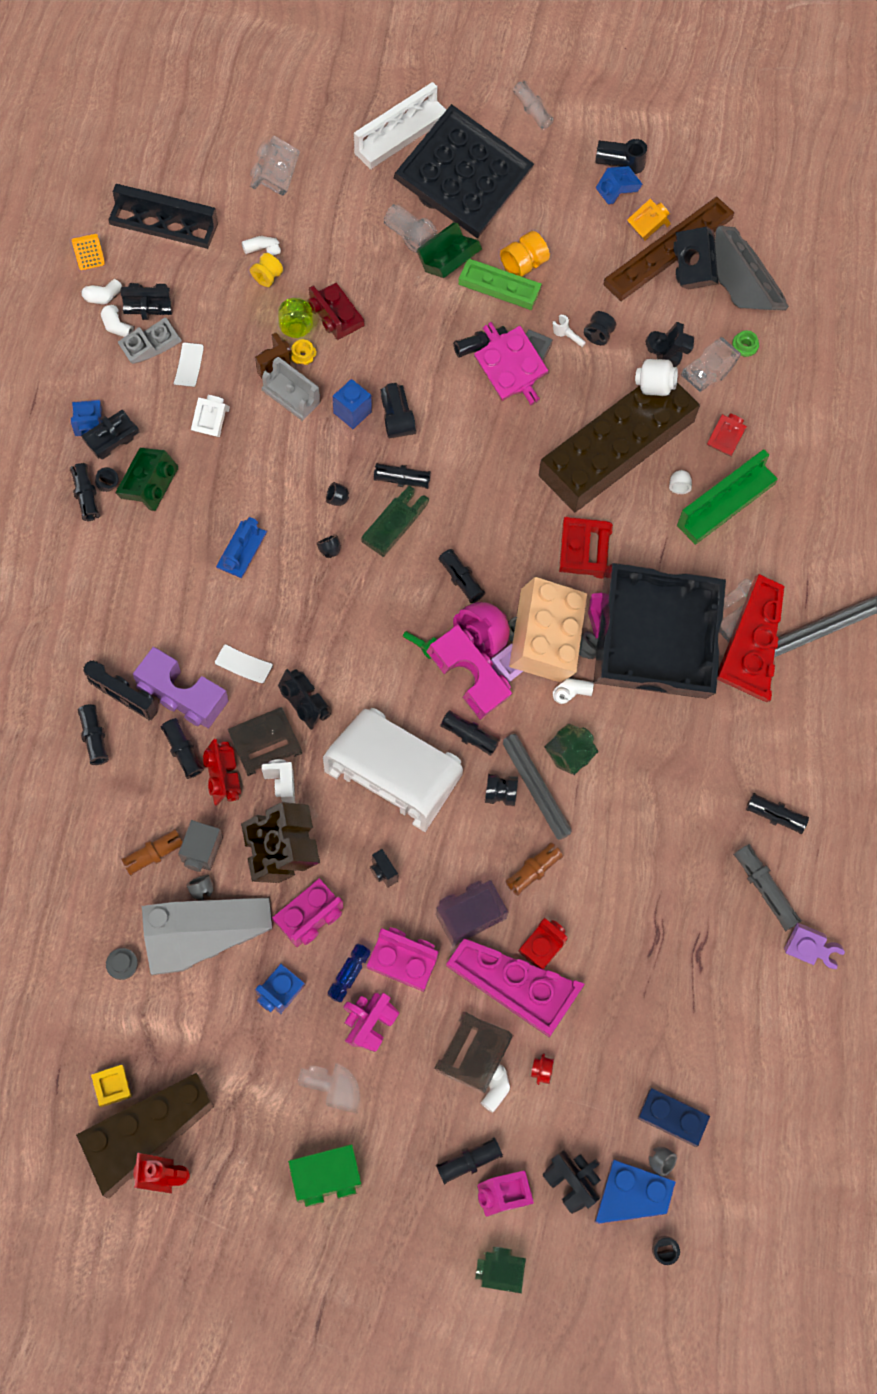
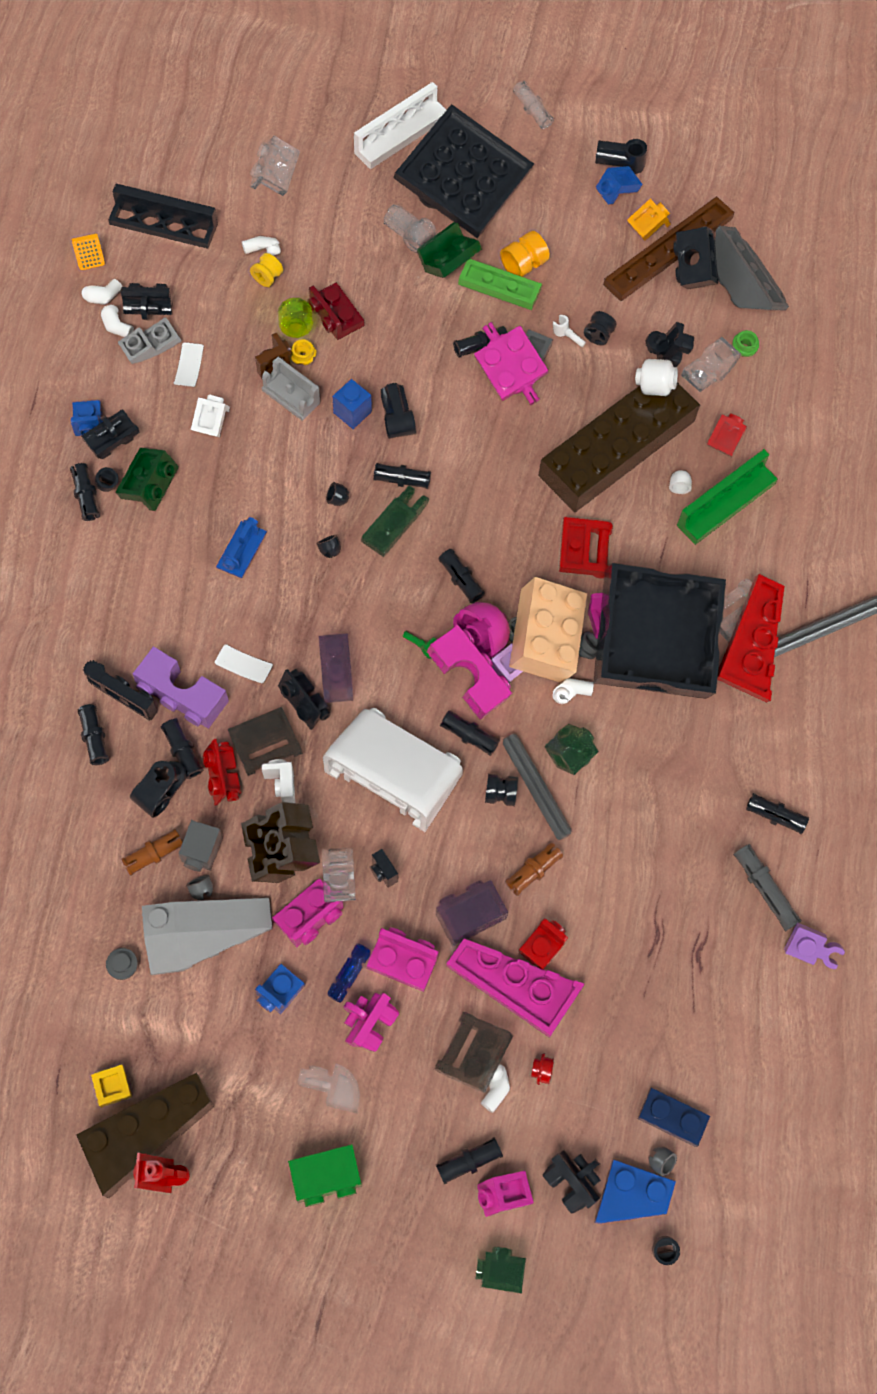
(155, 790): none -> black piece
(336, 668): none -> clear purple brick
(338, 874): none -> clear brick

